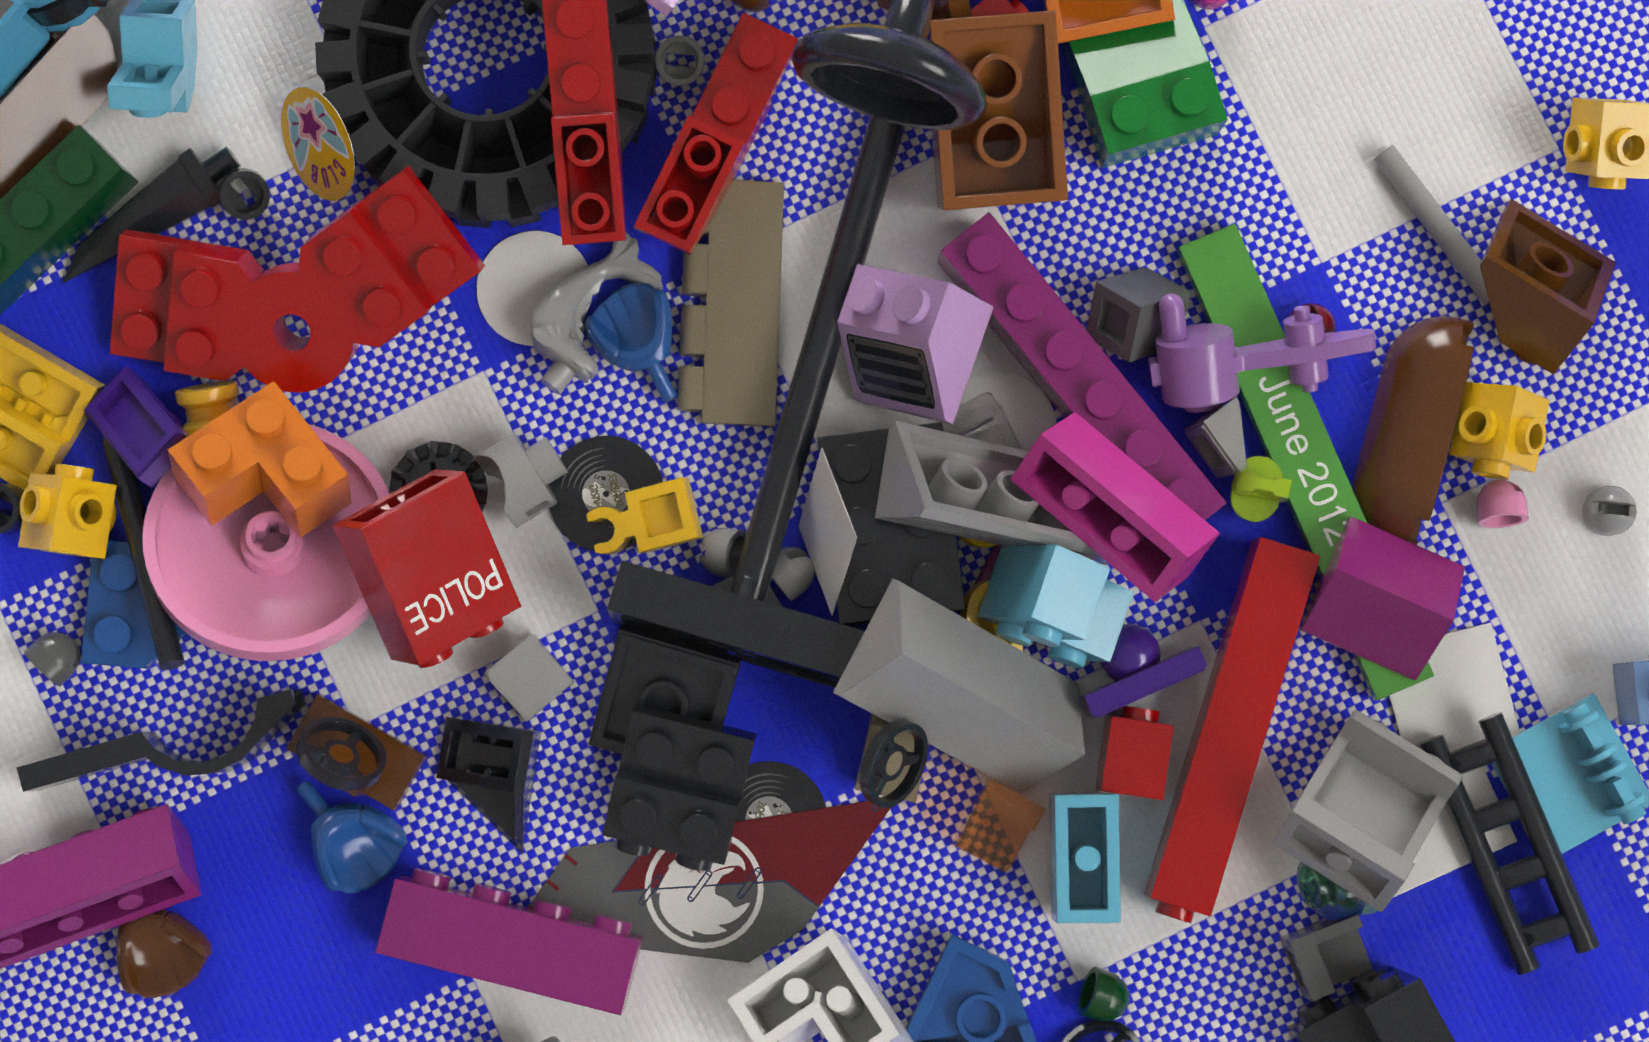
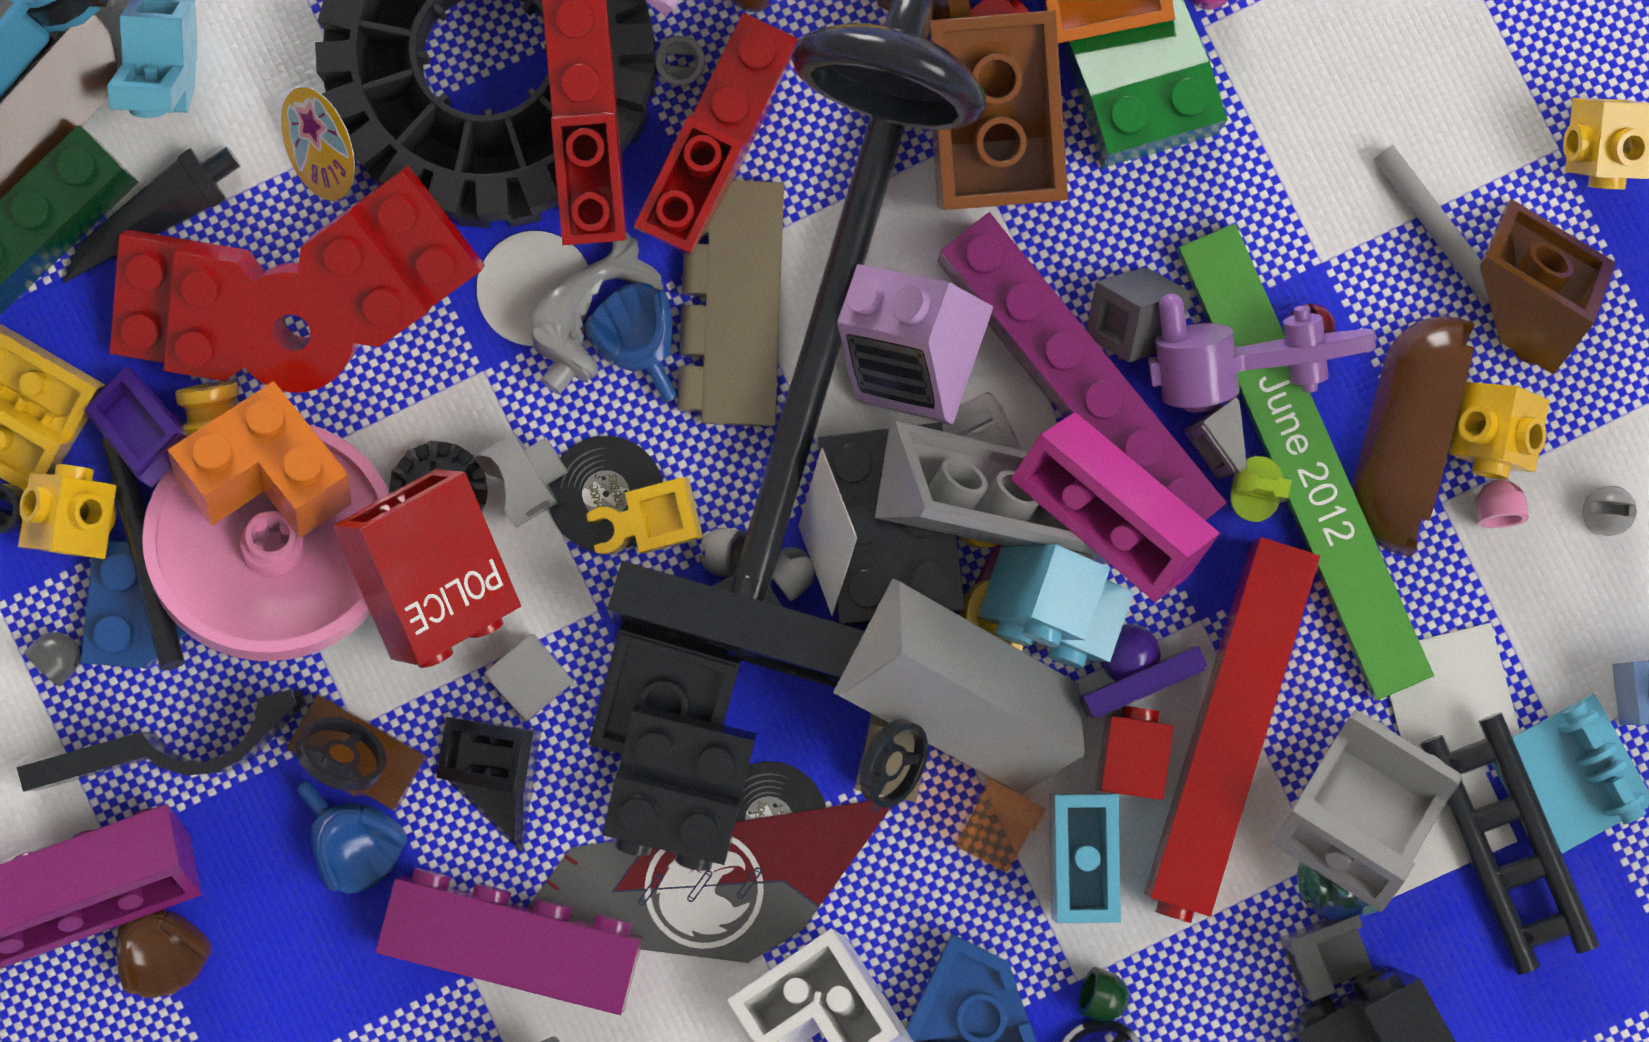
(233, 201): black hinge -> none
(1384, 599): magenta slope -> none

